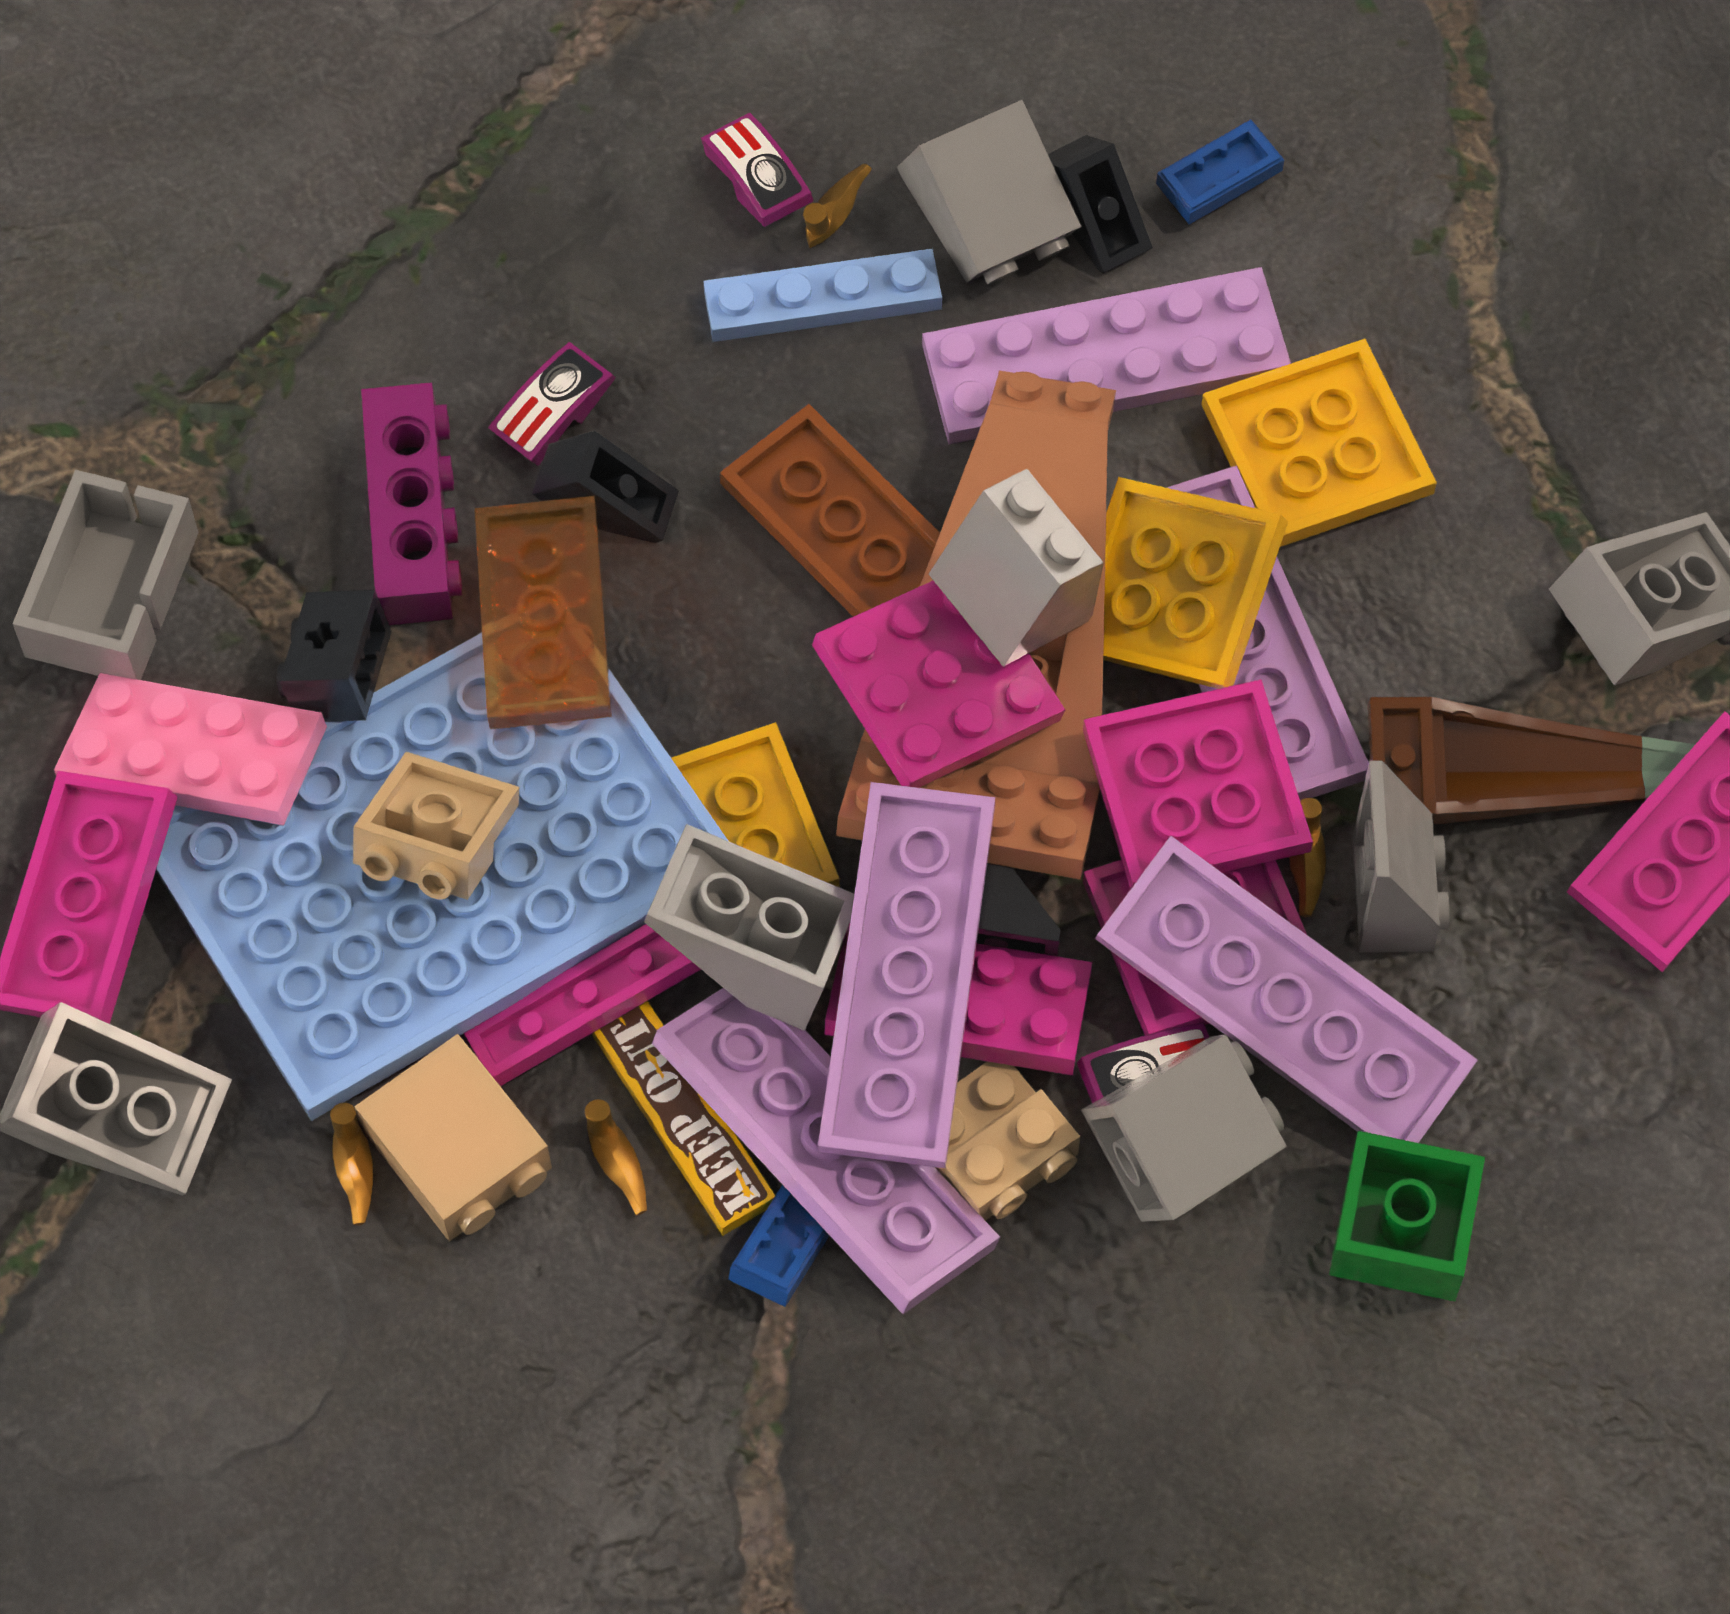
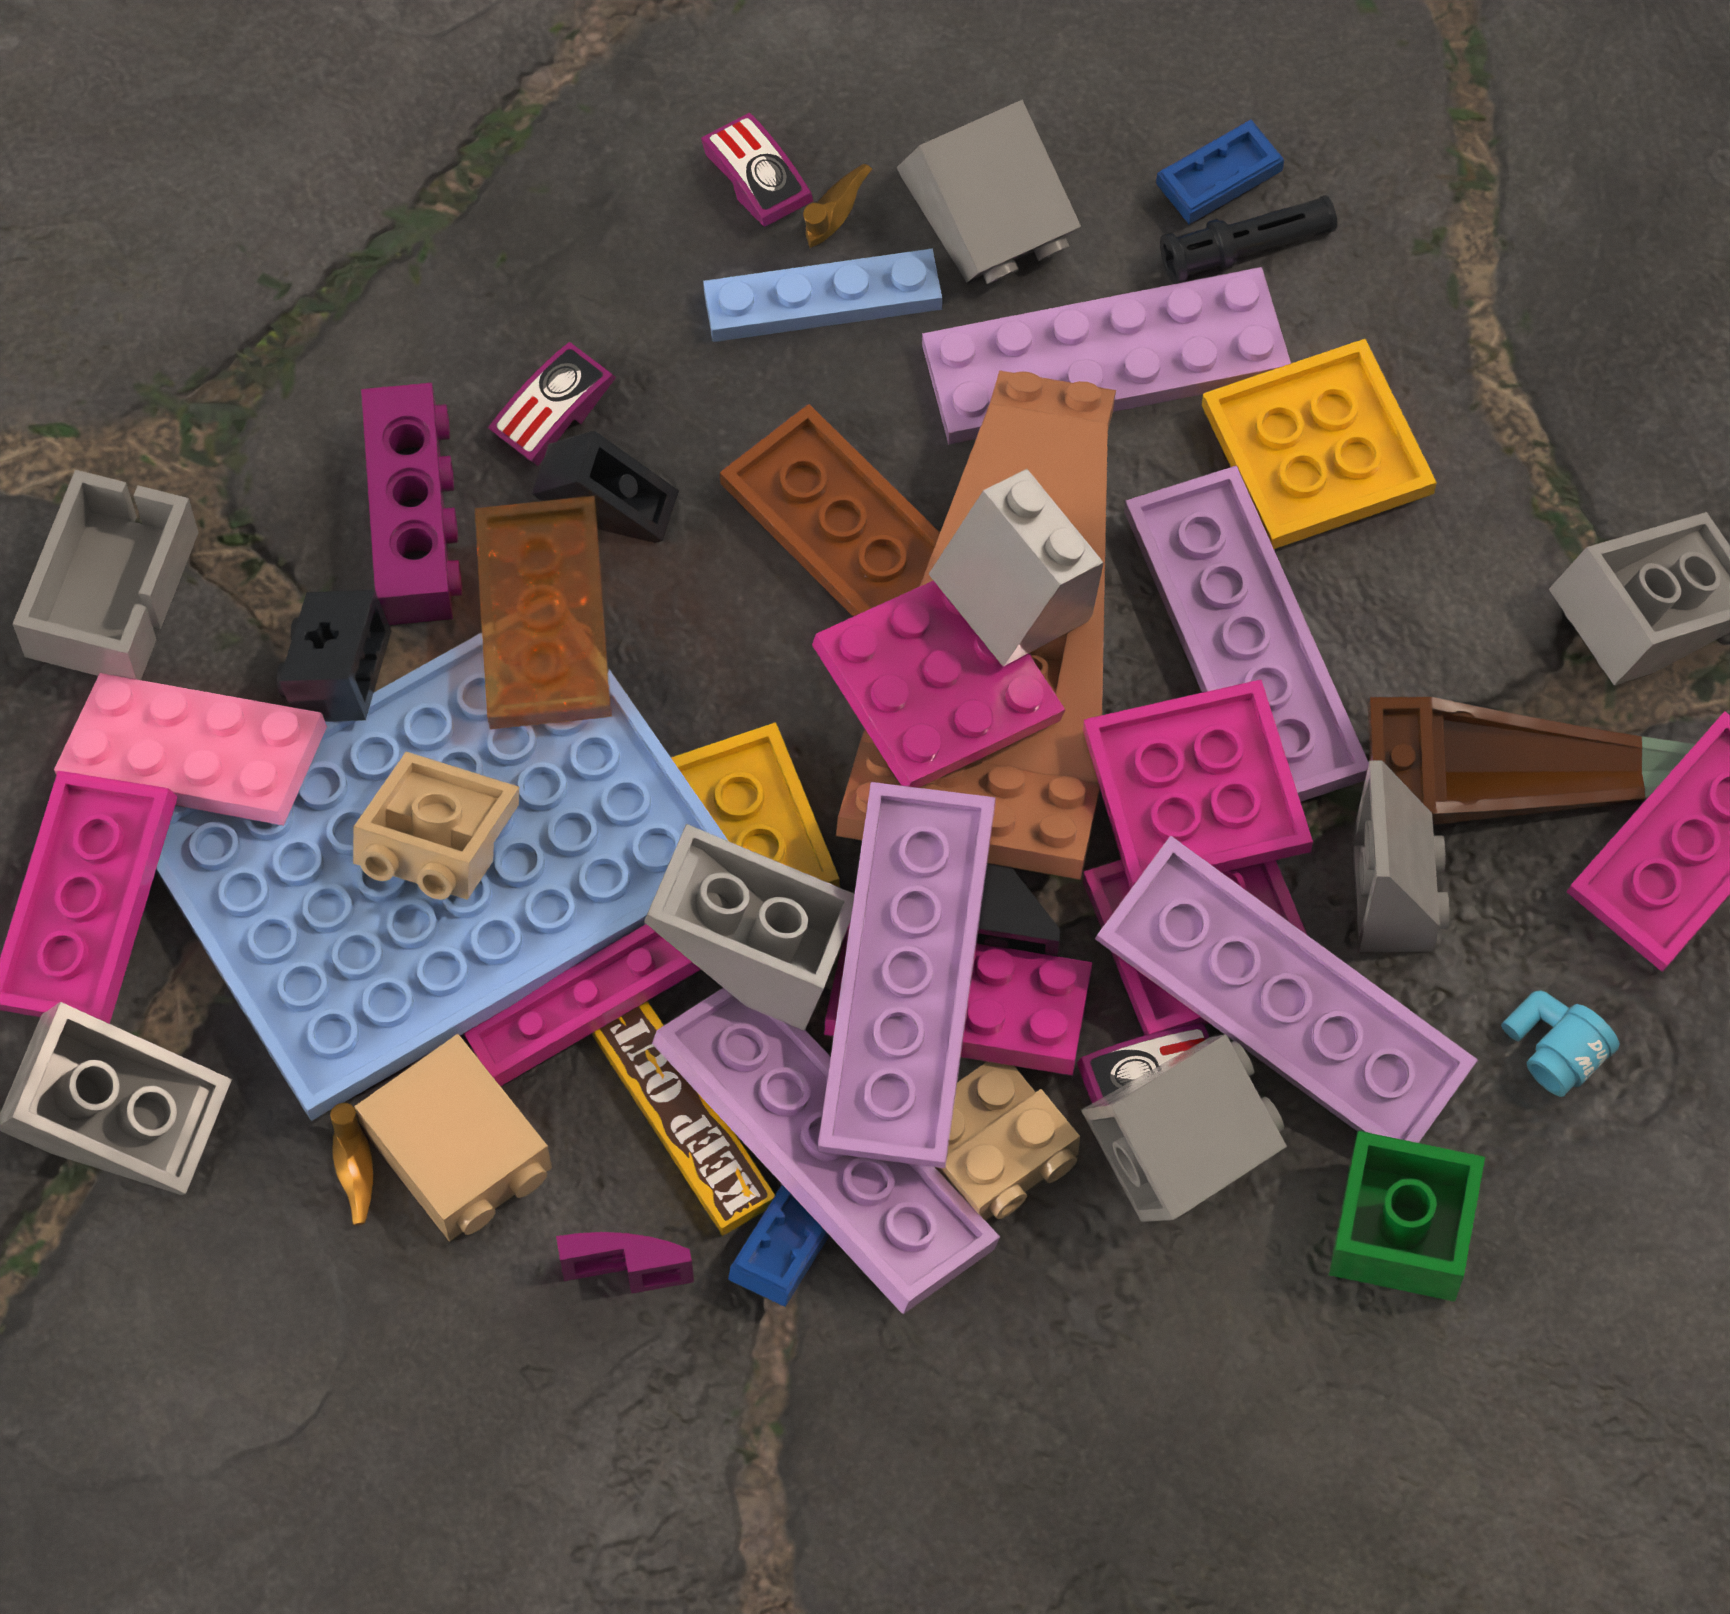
(615, 1154): pearl gold bar -> none
(648, 1260): none -> magenta slope
(1102, 202): black slope -> none
(1184, 581): yellow plate -> none
(1223, 244): none -> black pin
(1310, 867): pearl gold bar -> none
(1570, 1049): none -> medium azure piece

